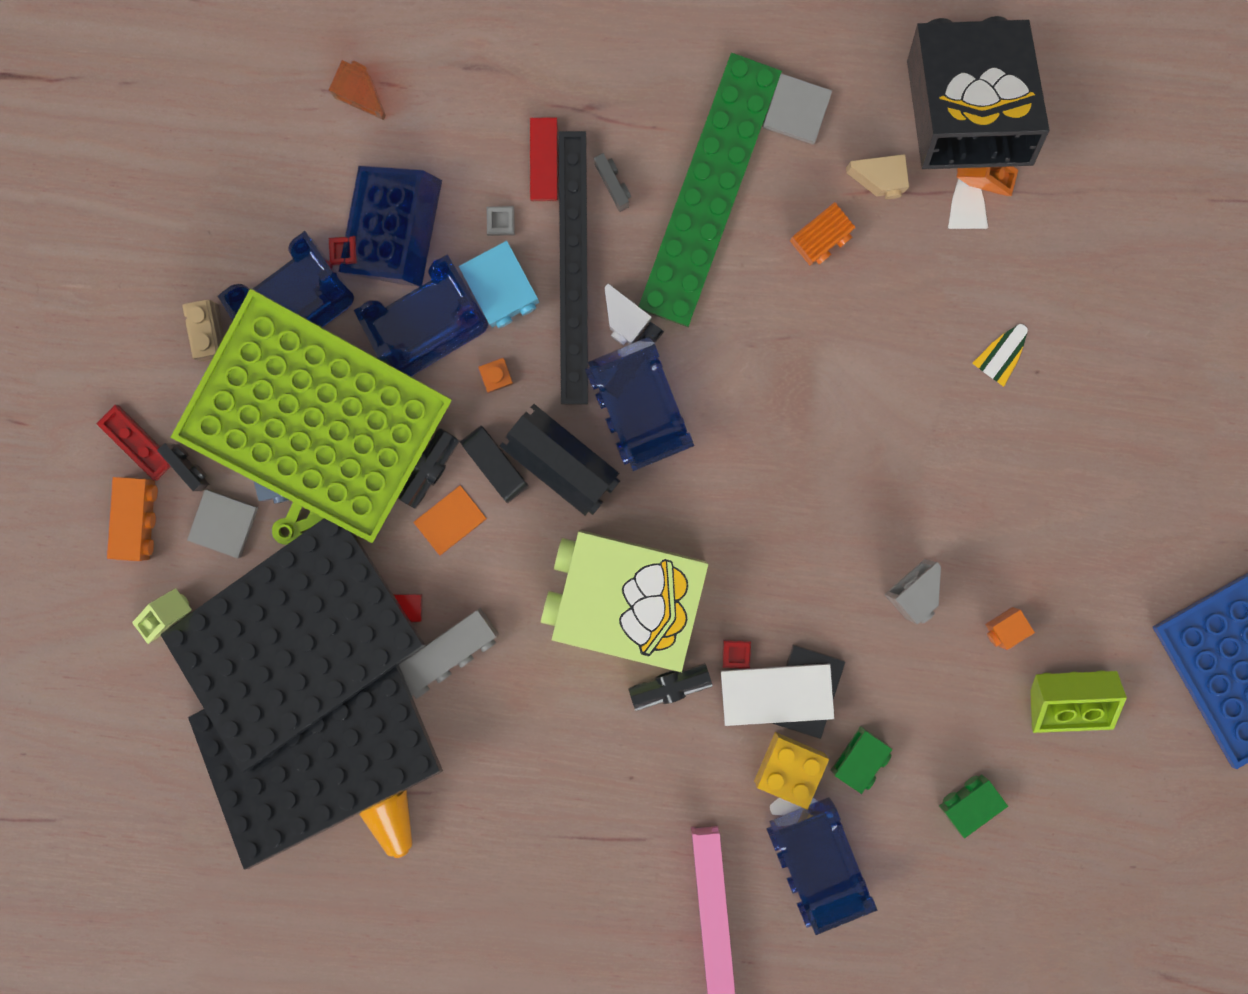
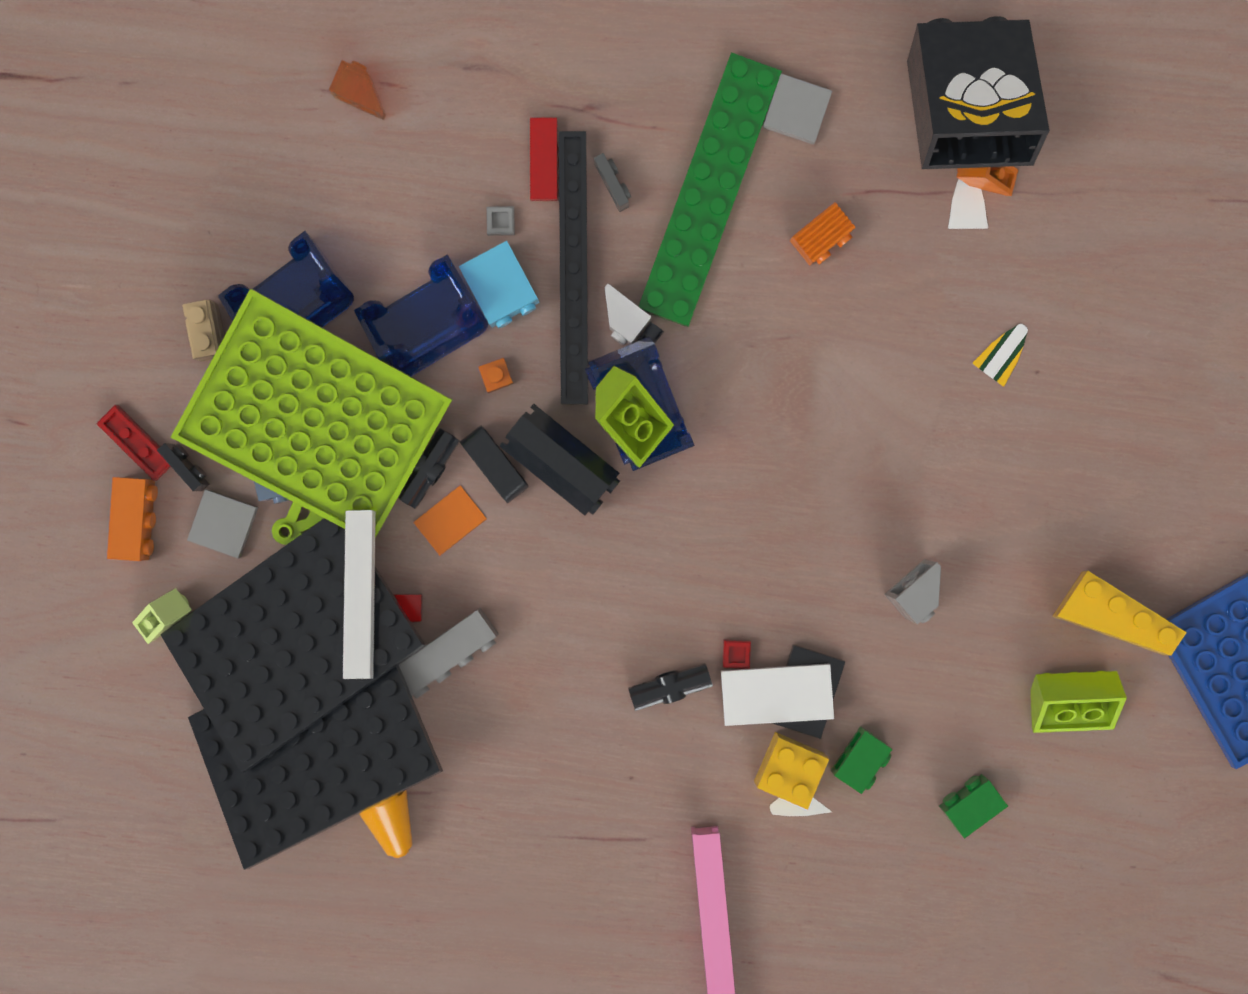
(336, 248): red tile -> none
(359, 594): none -> white tile
(392, 224): clear blue slope -> none
(625, 599): yellowish green brick -> none
(630, 415): none -> lime slope
(821, 866): clear blue windscreen -> none
(881, 175): tan slope -> none
(1009, 629): orange brick -> none
(1109, 611): none -> yellow wedge

